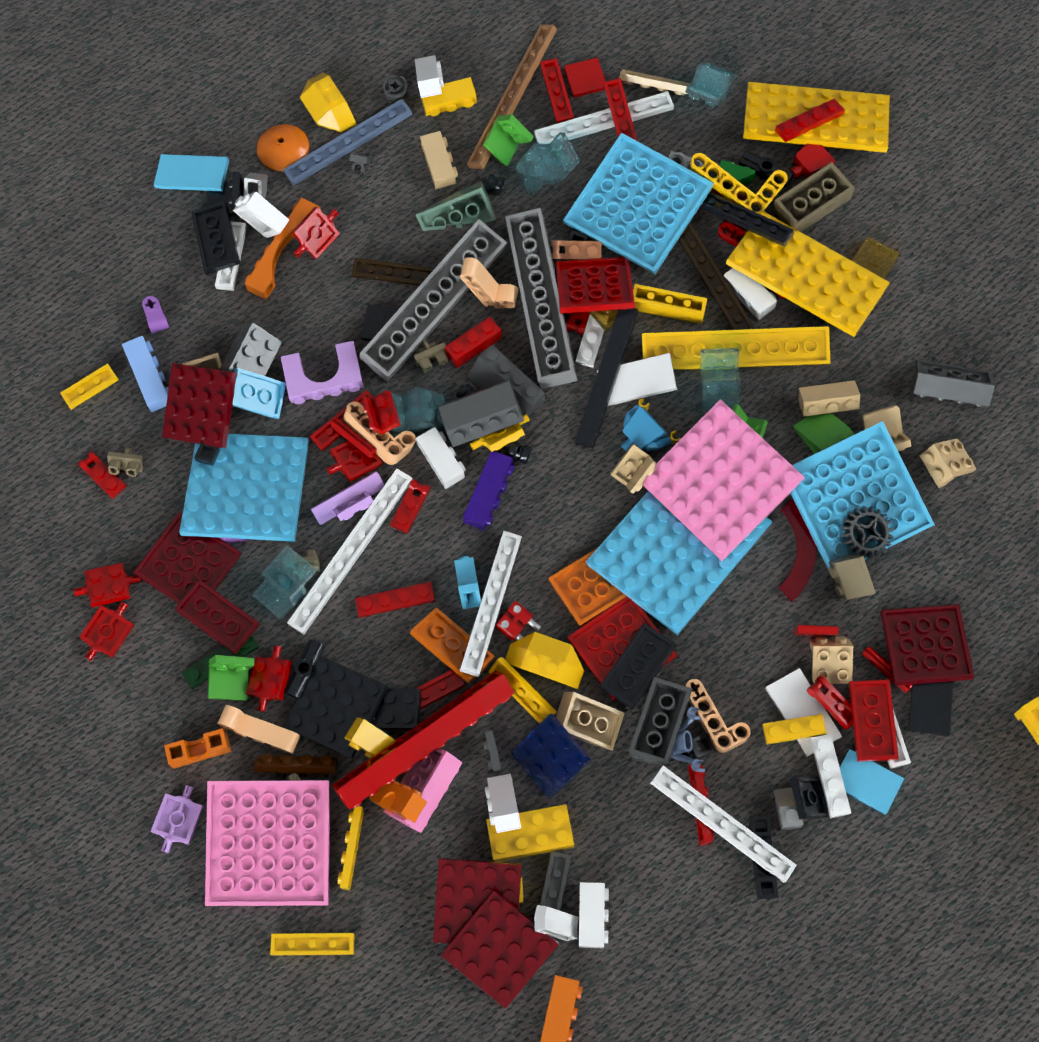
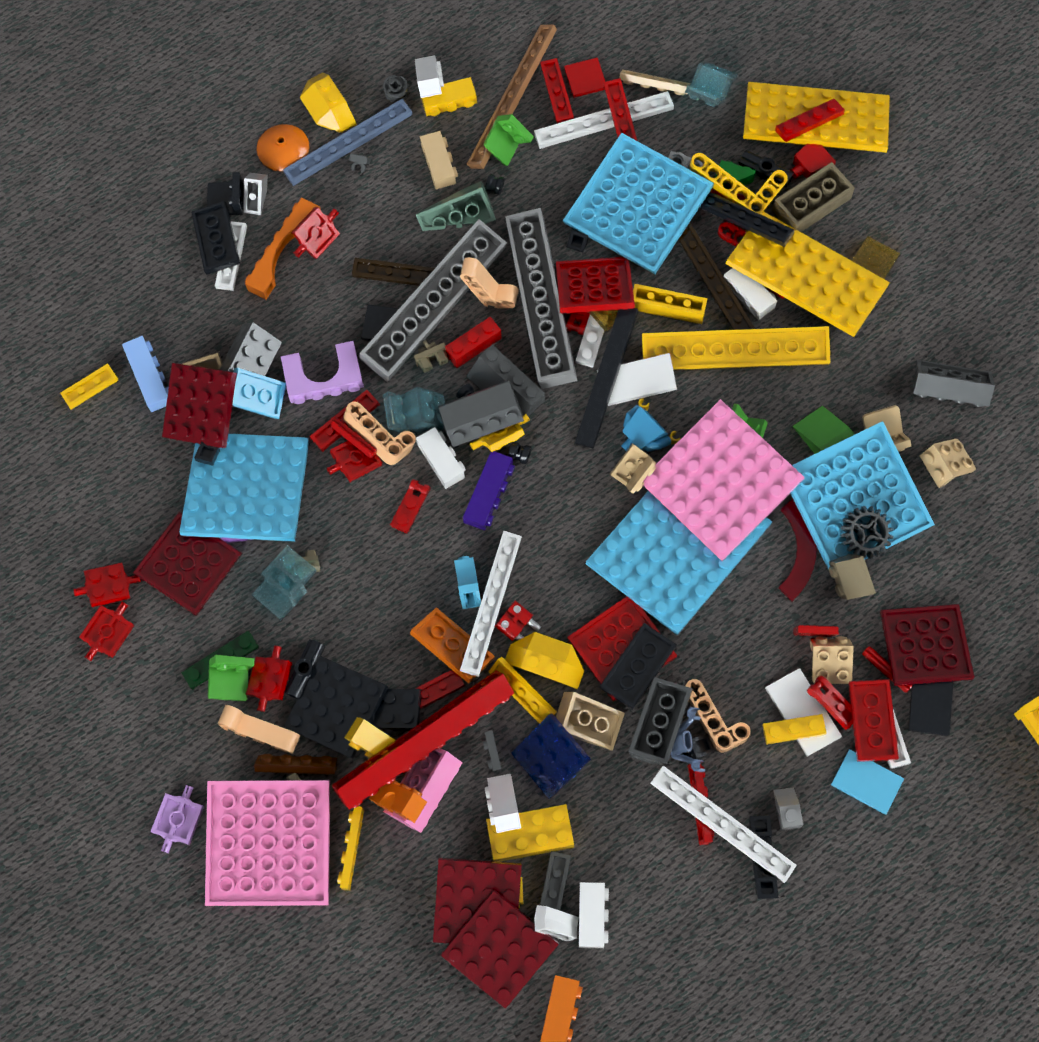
(100, 474): red plate -> none
(125, 461): dark tan hips -> none
(155, 316): medium lavender piece -> none
(189, 752): orange arch -> none
(191, 172): medium azure tile -> none
(217, 617): dark red tile -> none
(260, 214): white window -> none
(312, 944): yellow plate -> none
(349, 500): lavender bracket -> none
(350, 551): white plate -> none
(381, 412): red bracket -> none
(394, 599): red plate -> none
(547, 163): clear light blue bracket -> none
(576, 249): nougat plate -> none
(584, 591): orange plate -> none
(719, 377): clear light blue bracket -> none
(809, 798): black tile -> none
(829, 398): tan brick -> none
(830, 776): white plate -> none

